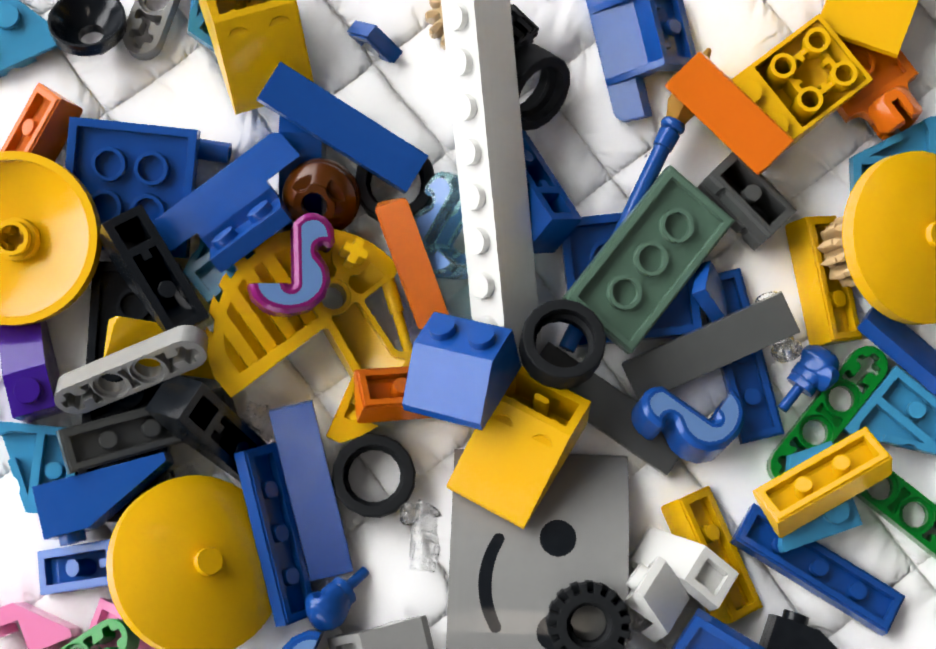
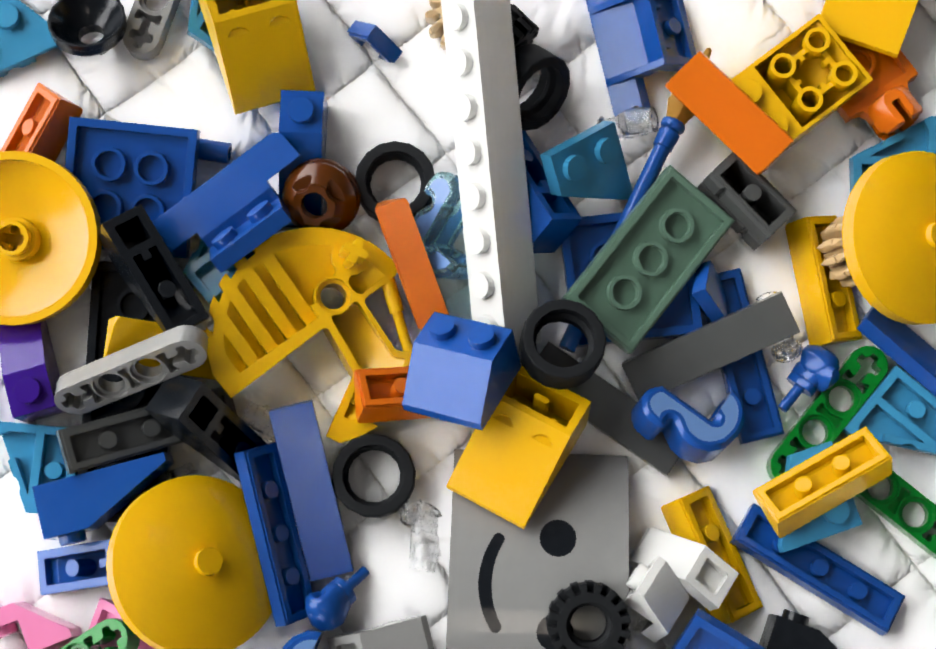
(308, 271): magenta animal -> none
(342, 127): blue tile -> none
(588, 165): none -> dark azure wing
(634, 122): none -> clear arm

